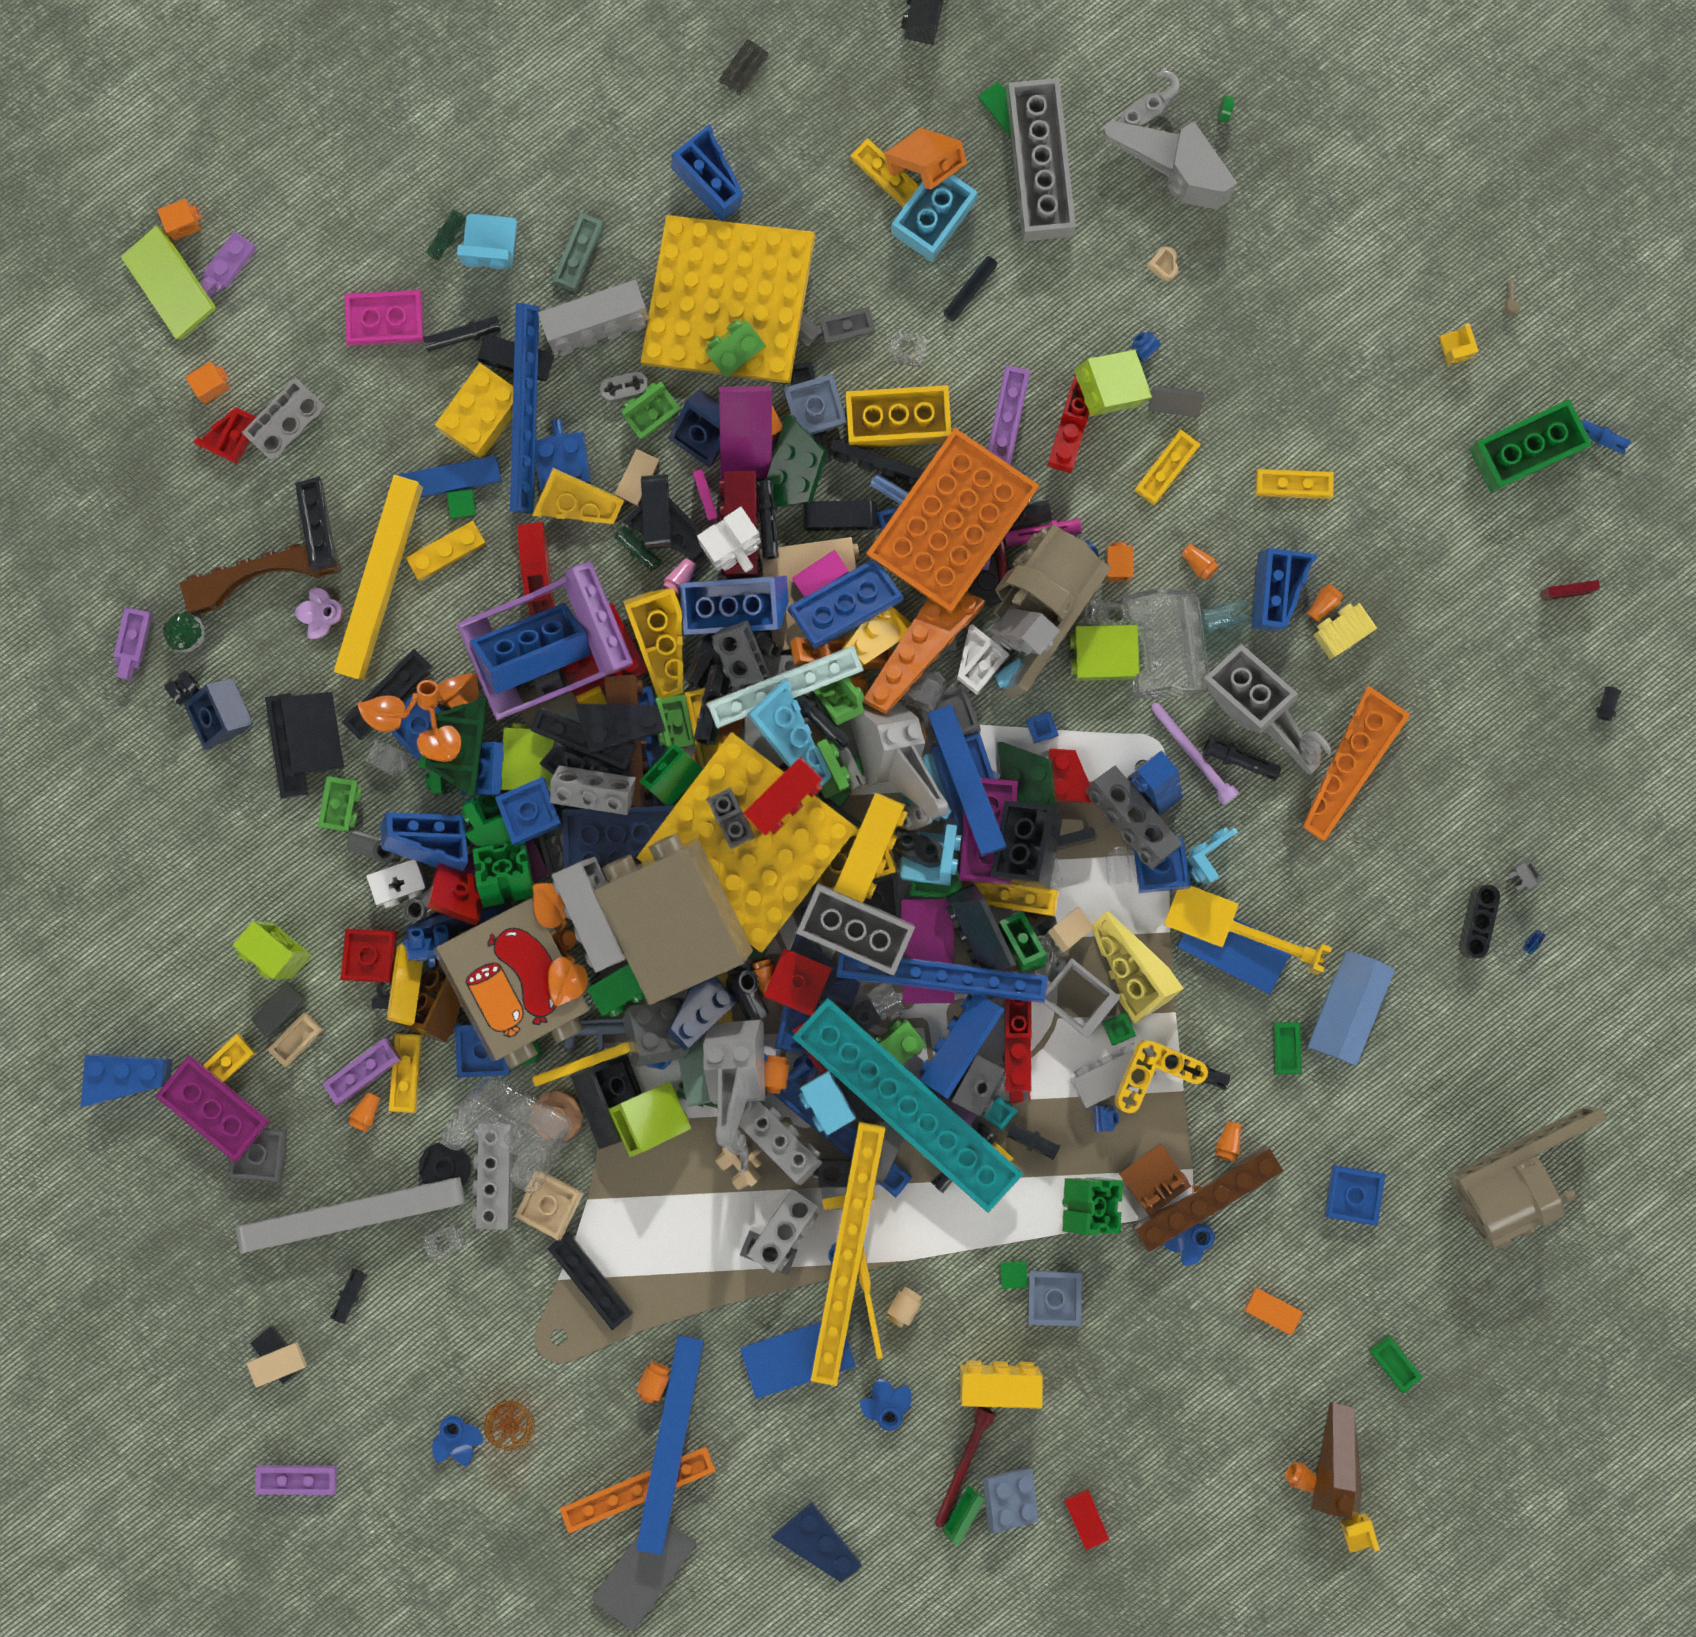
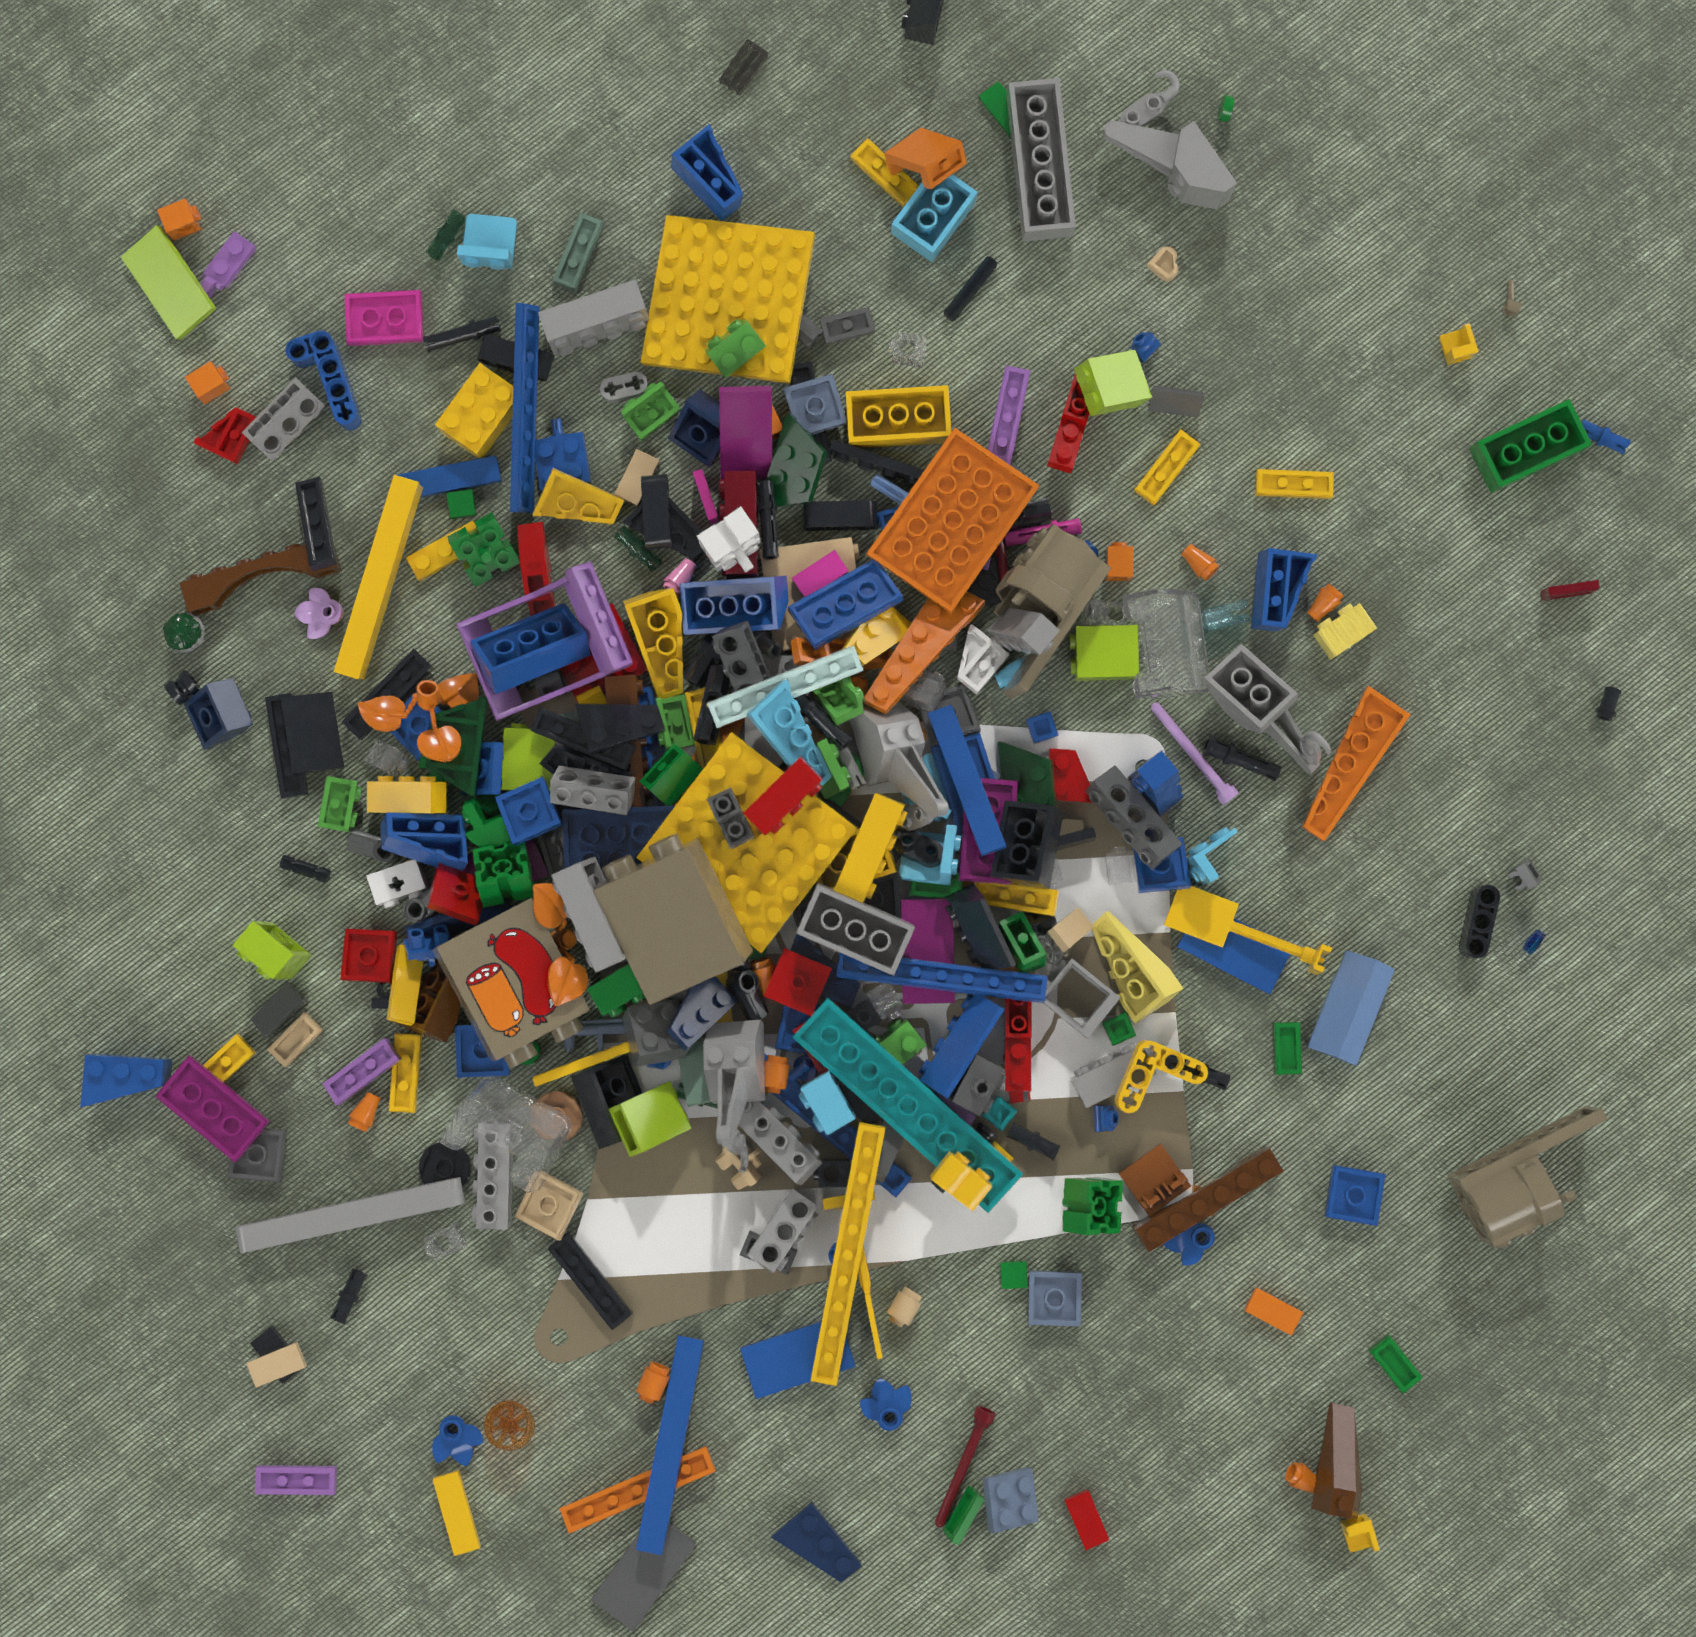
(131, 641): medium lavender hinge -> none
(304, 868): none -> black axle
(331, 381): none -> blue beam
(406, 795): none -> yellow brick
(456, 1512): none -> yellow tile
(483, 549): none -> green brick
(961, 1180): none -> yellow brick
(1000, 1385): yellow brick -> none
(1229, 1142): orange cone -> none

